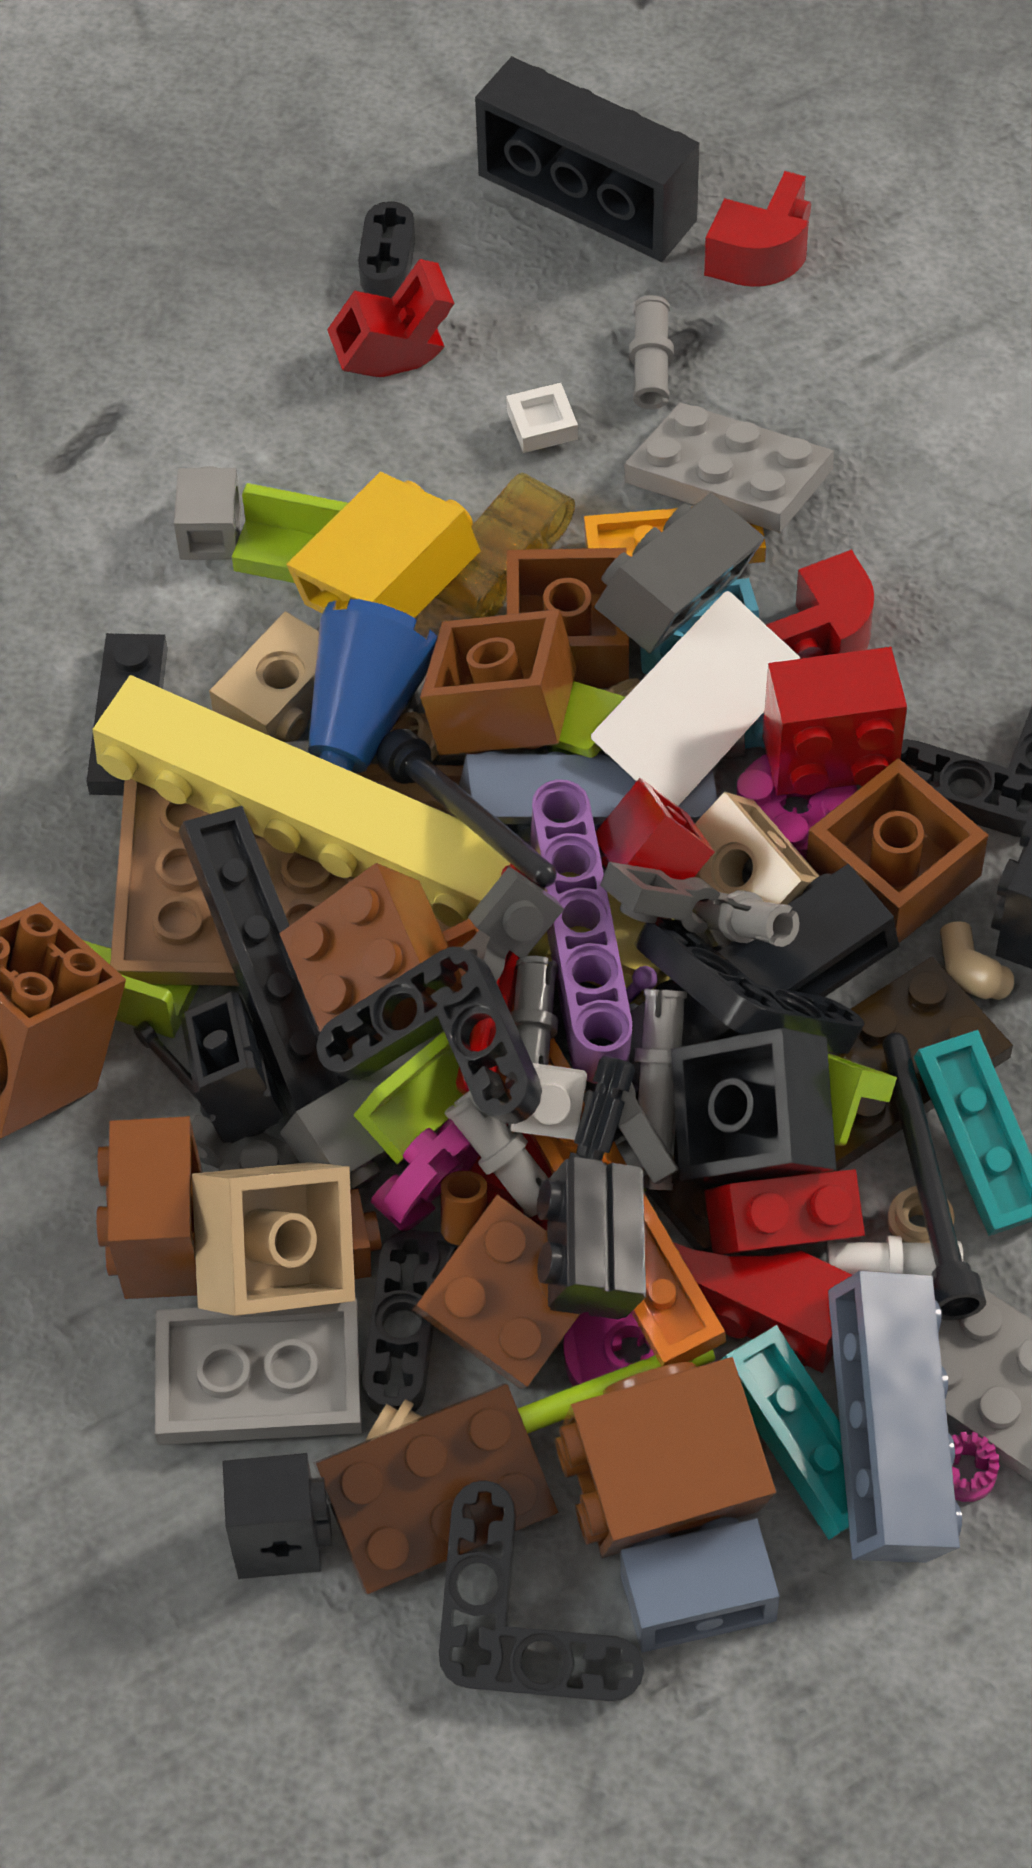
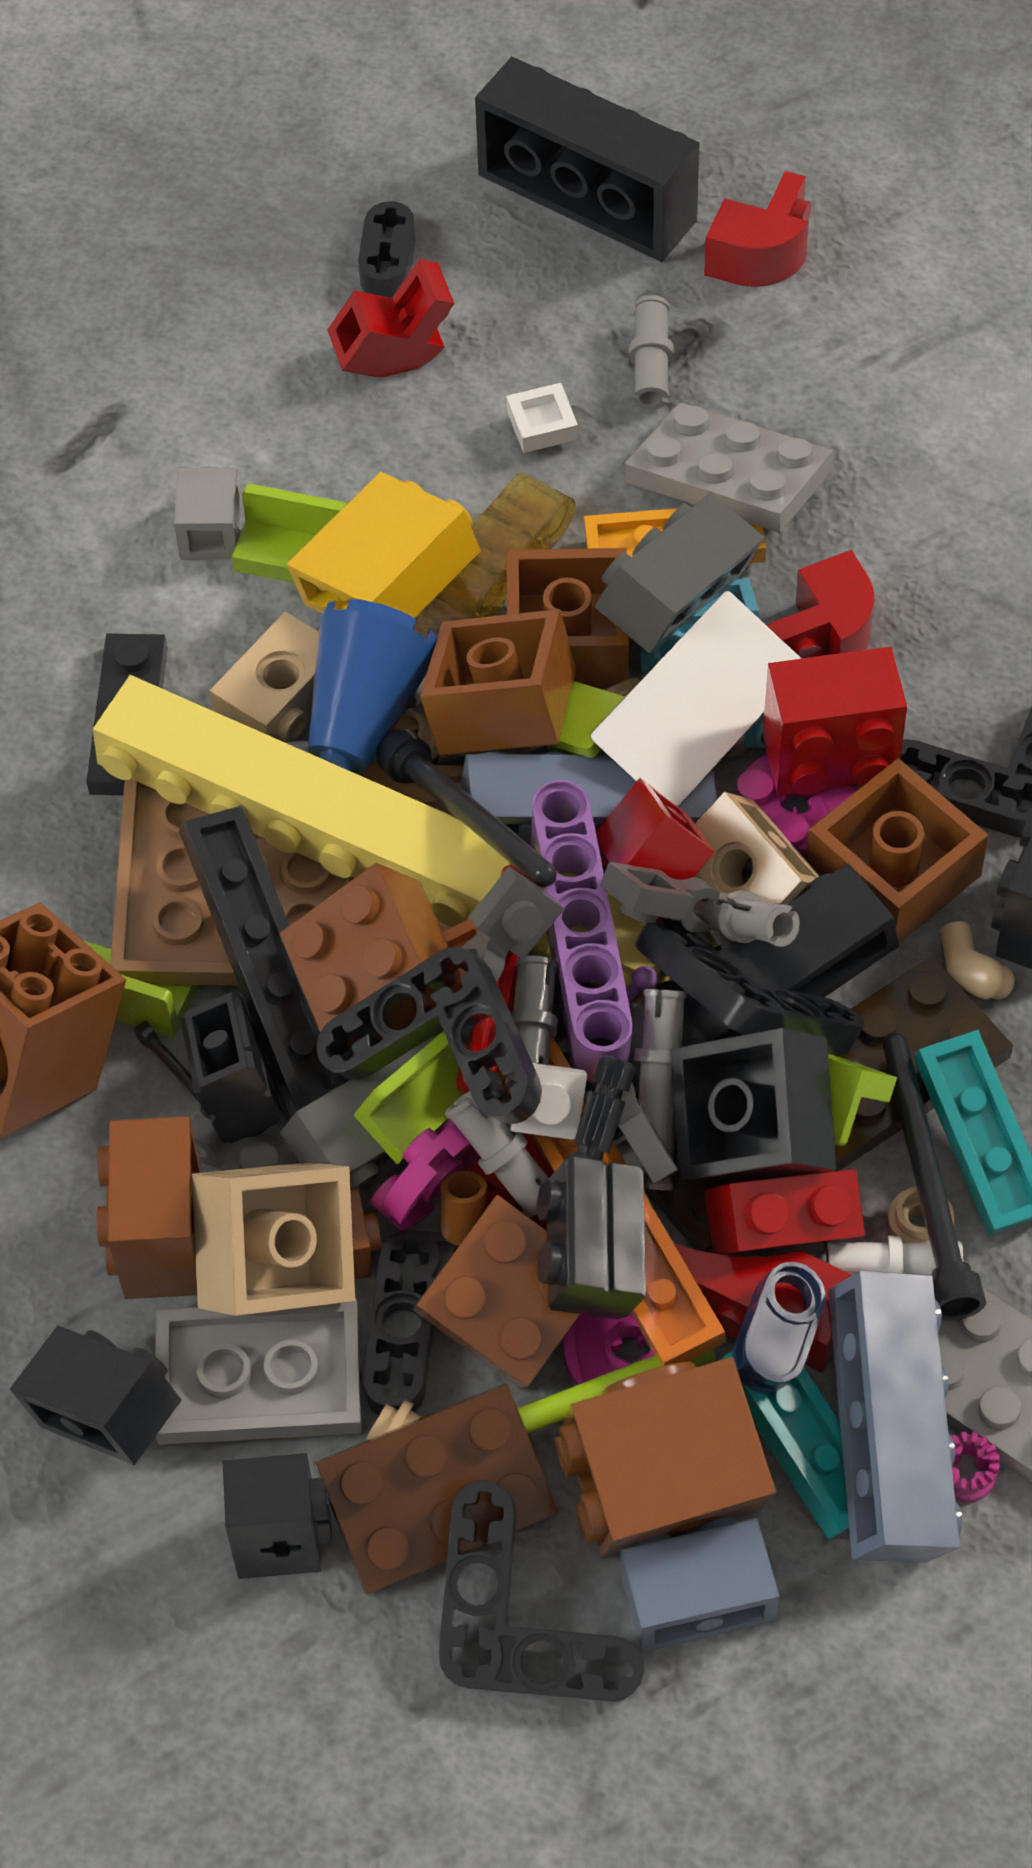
(97, 1393): none -> black brick
(774, 1341): none -> piece

